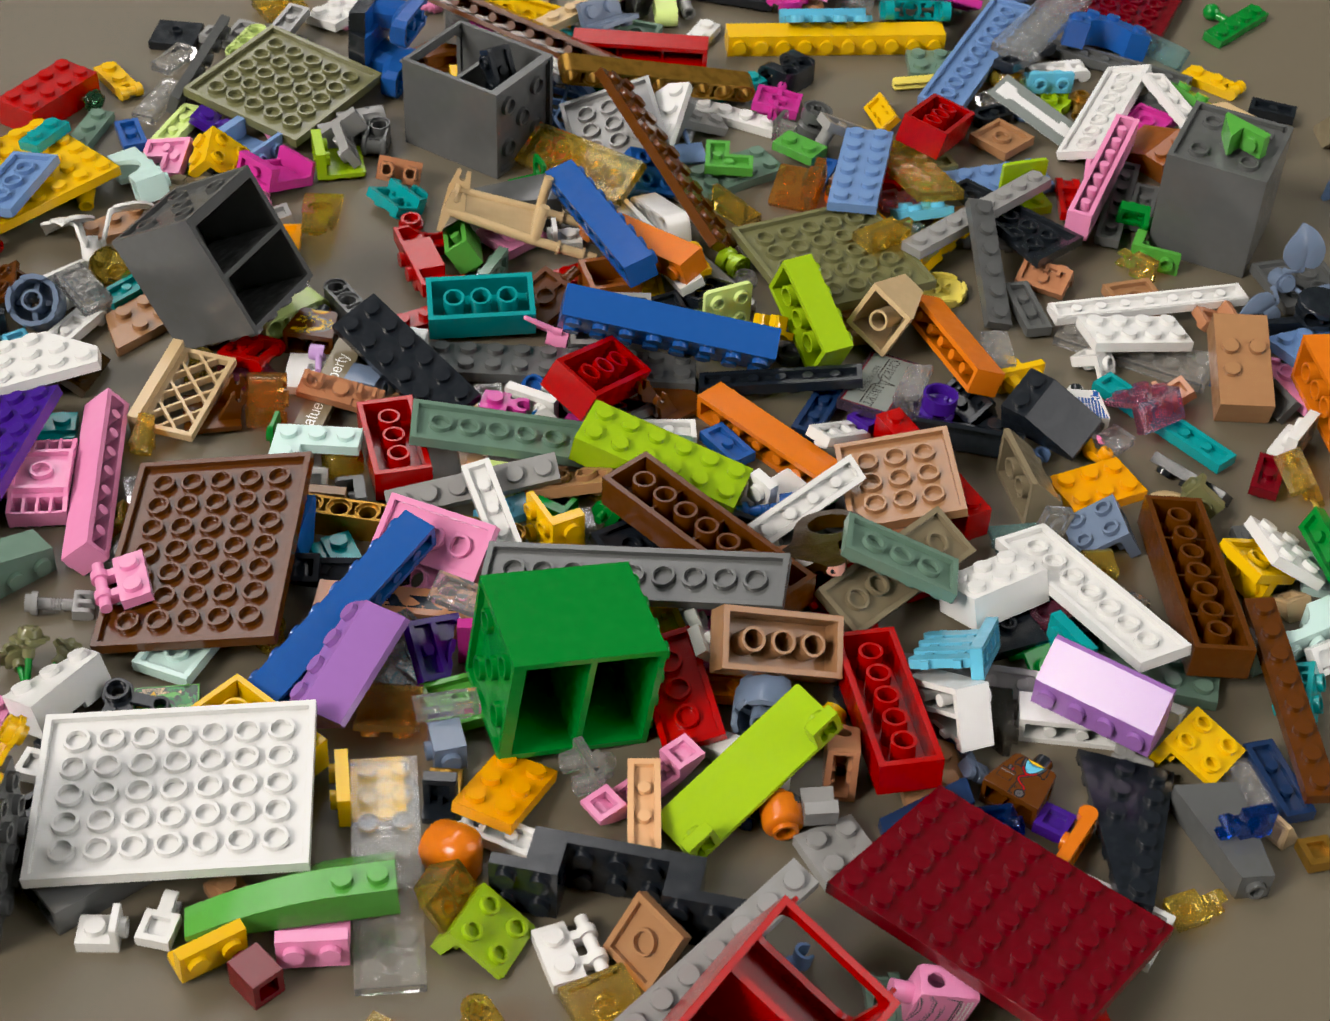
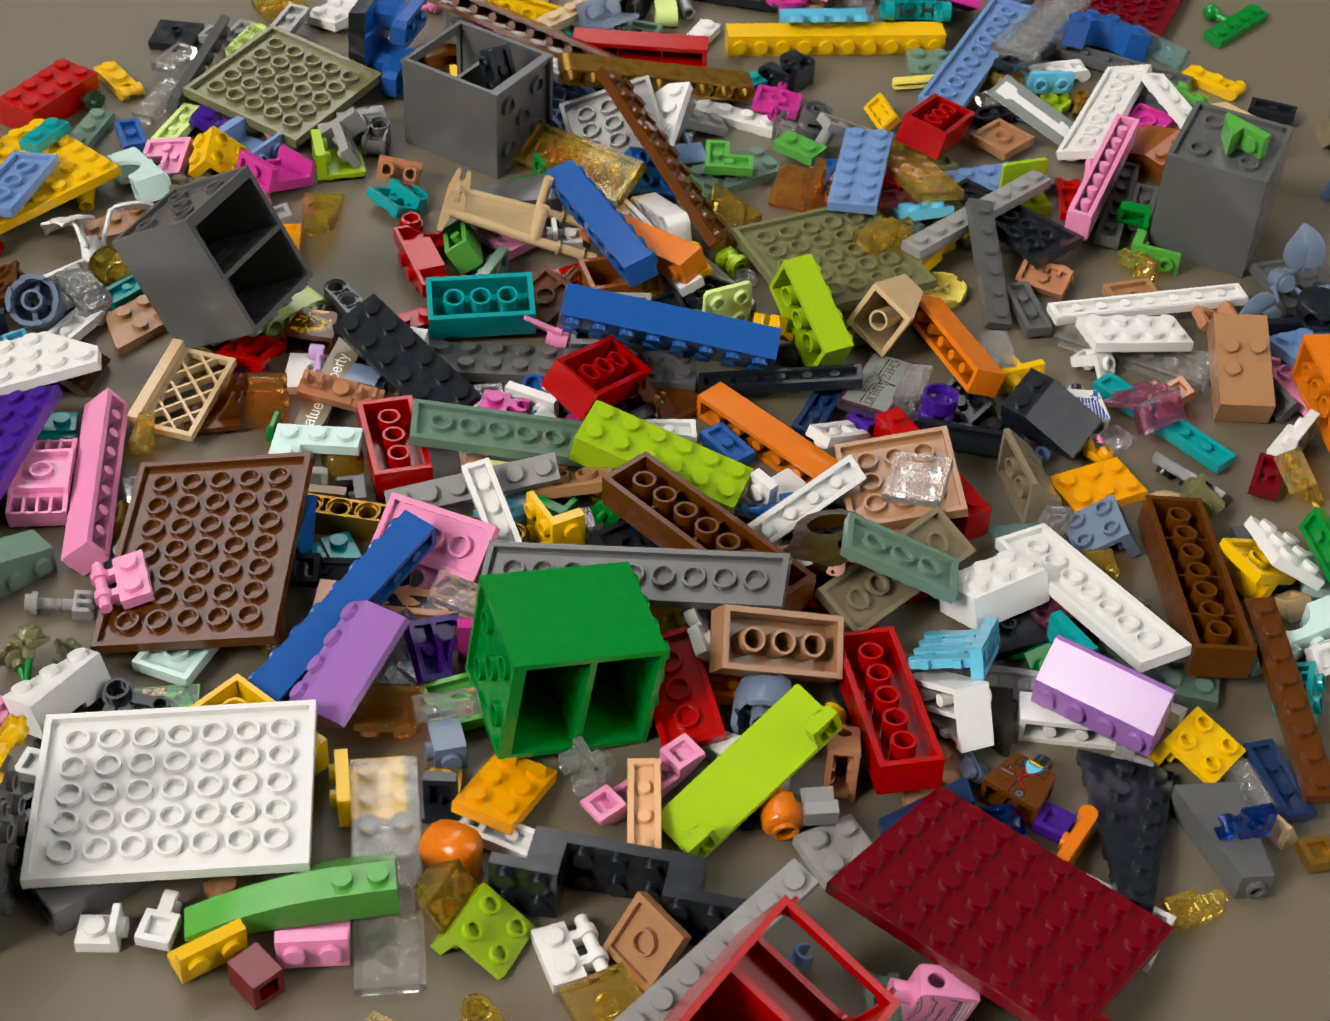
(917, 479): none -> clear plate

